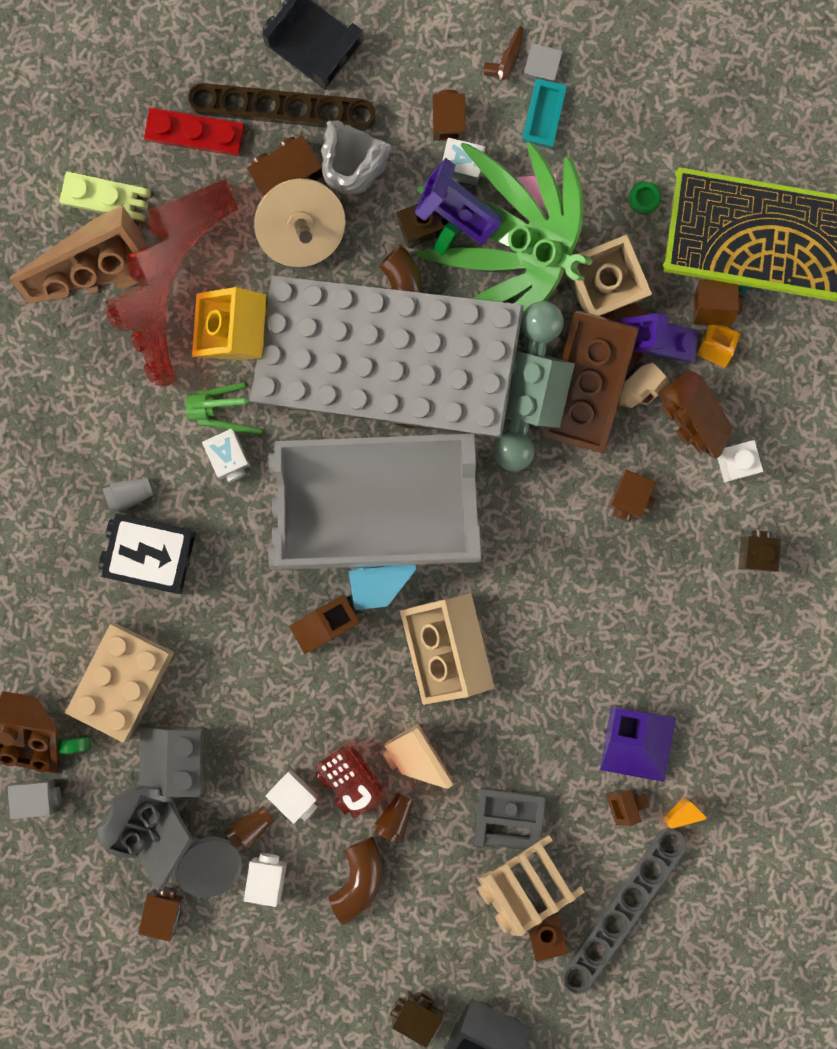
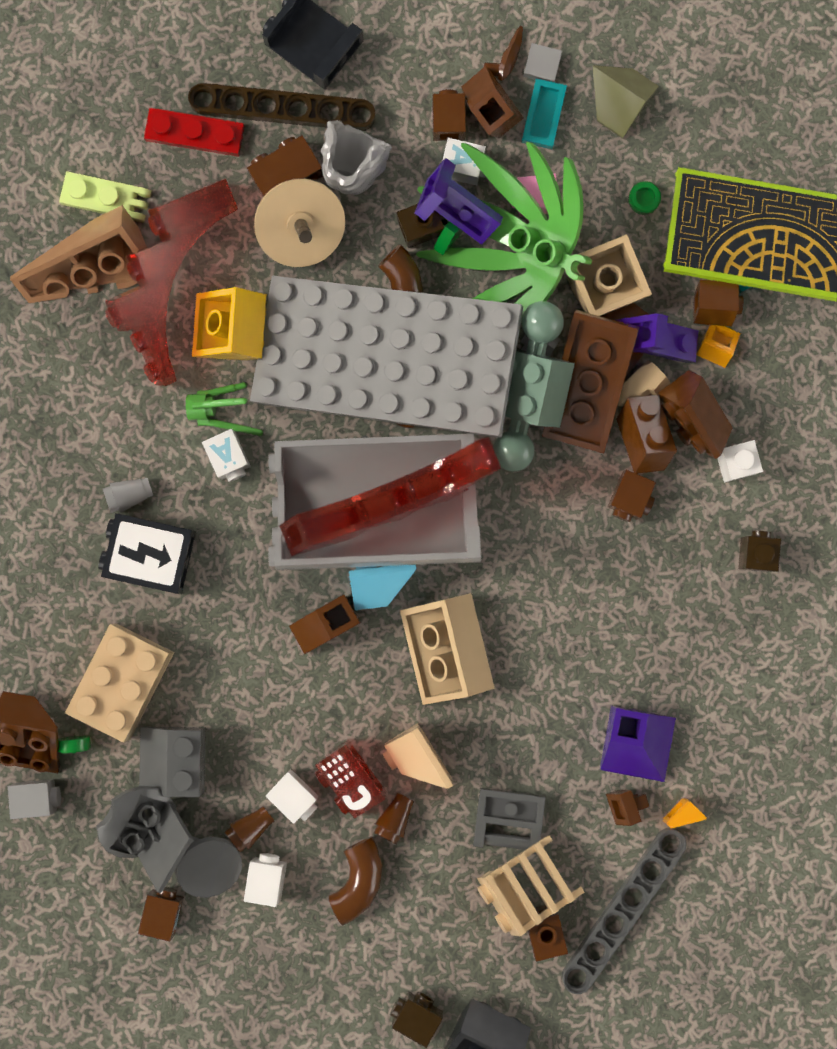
(390, 501): none -> clear red arch
(491, 103): none -> reddish brown slope
(620, 96): none -> olive slope
(646, 434): none -> reddish brown brick

